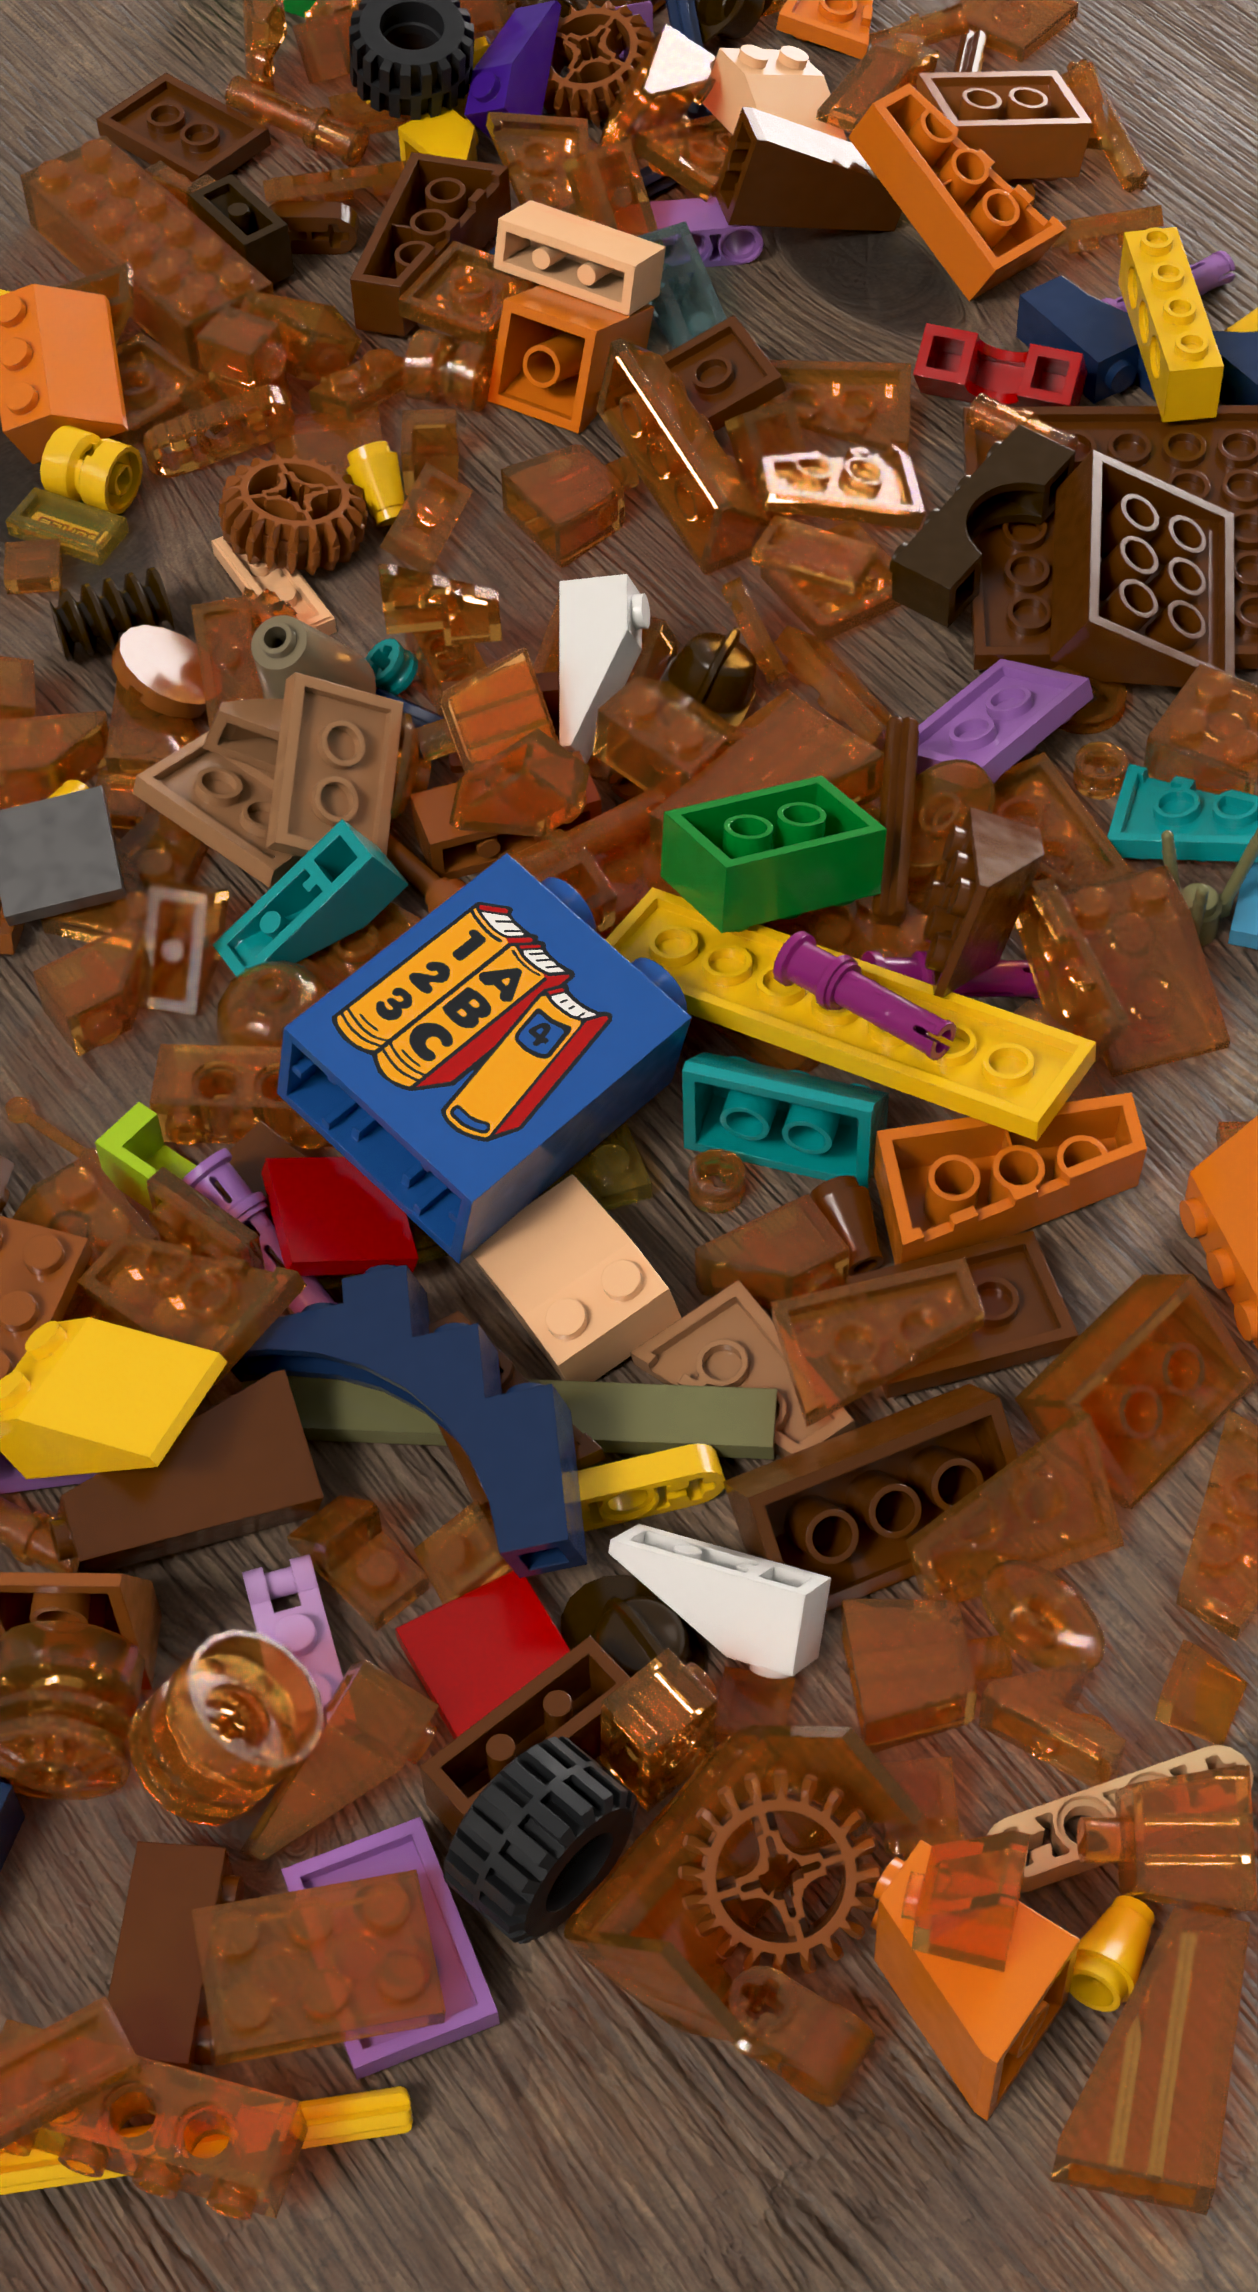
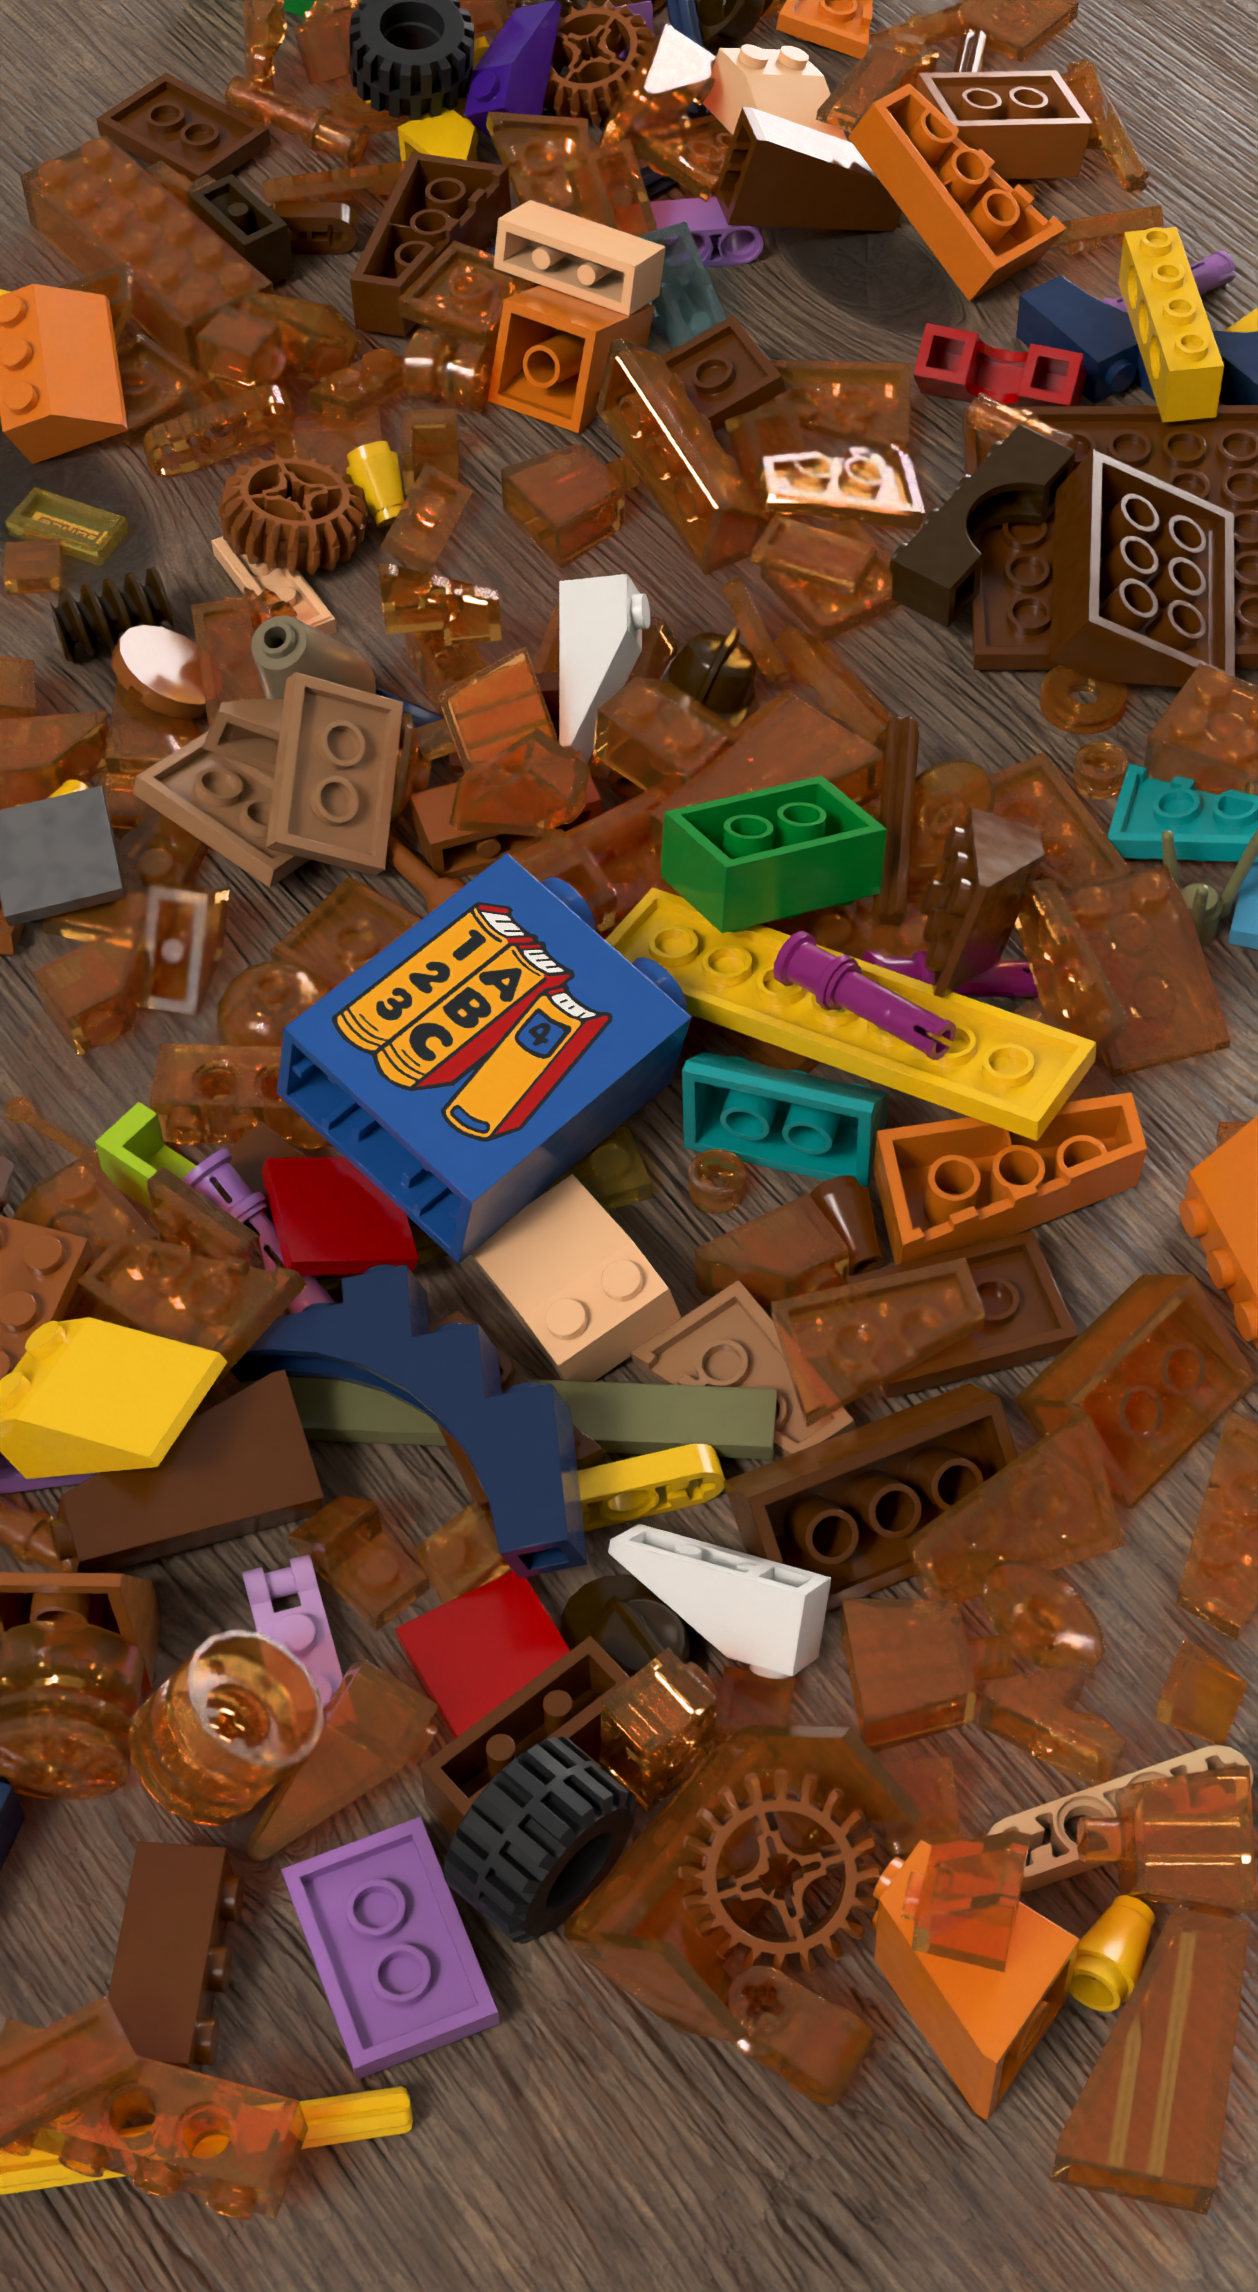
(91, 469): yellow wheel -> none
(316, 903): teal slope -> none
(317, 1967): clear orange plate -> none
(392, 665): teal bush -> none
(1001, 716): medium lavender plate -> none

